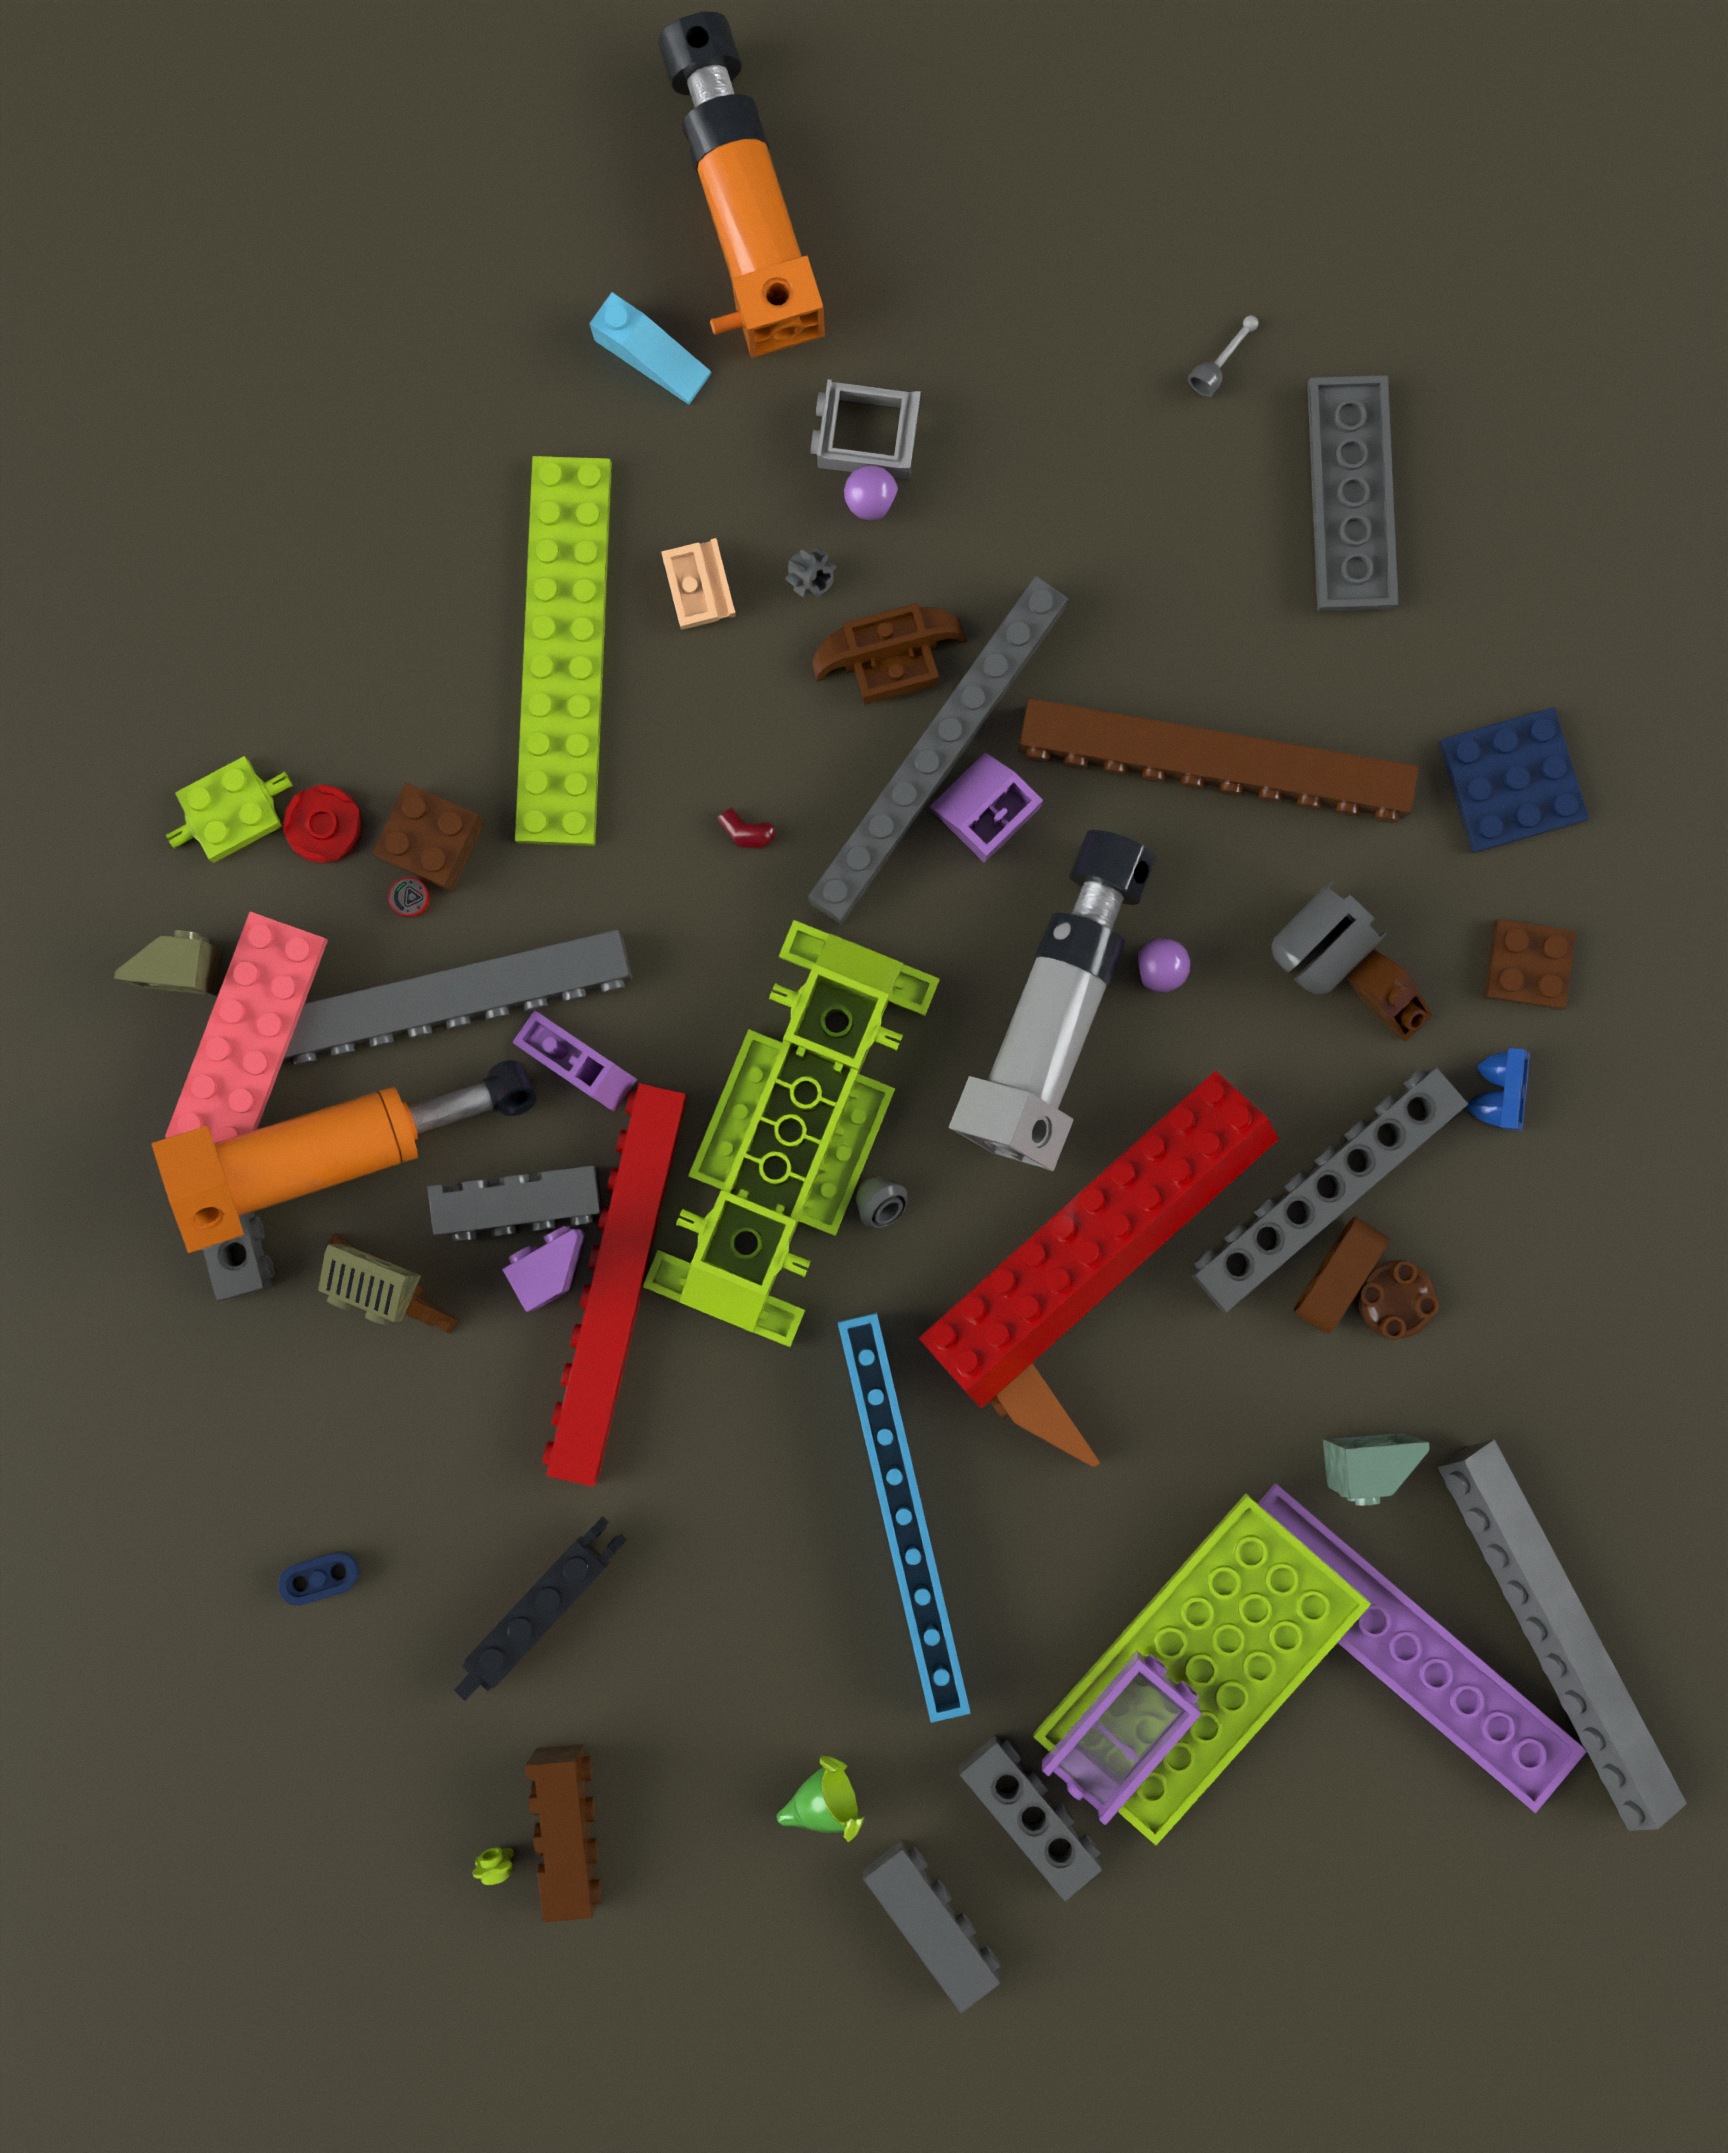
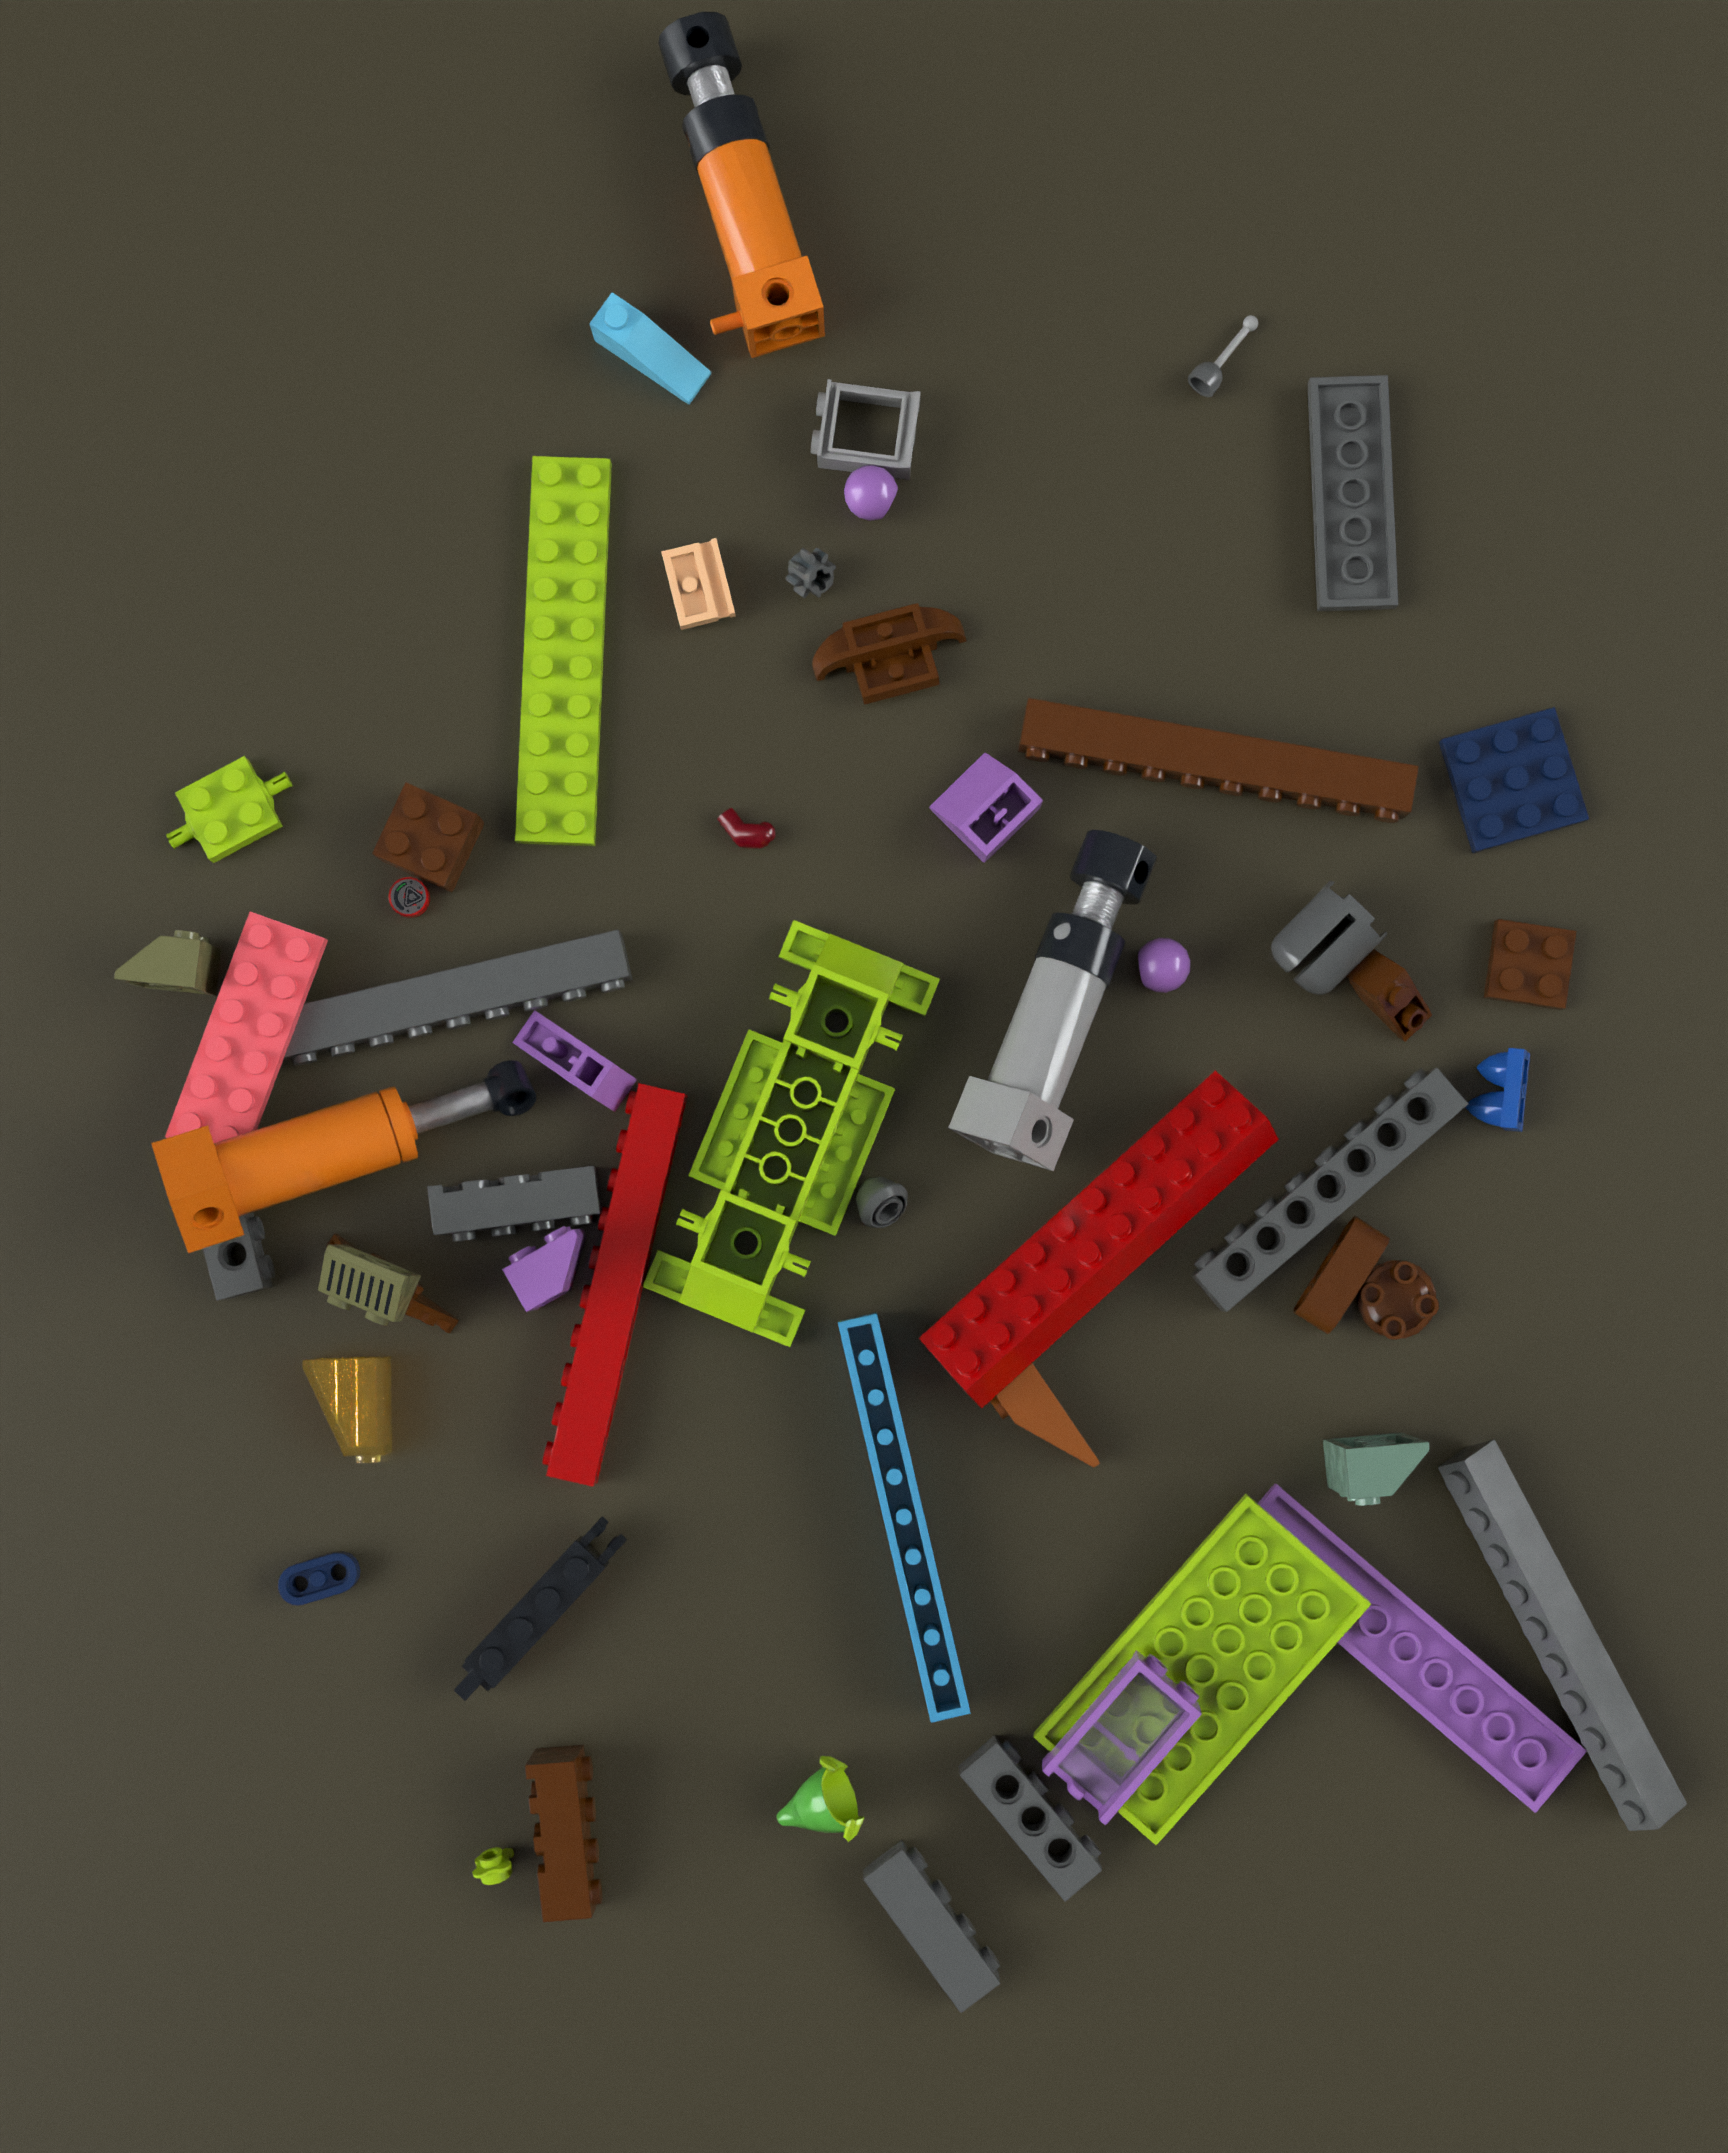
(322, 824): red tile -> none
(355, 1402): none -> clear yellow slope
(938, 750): dark grey brick -> none

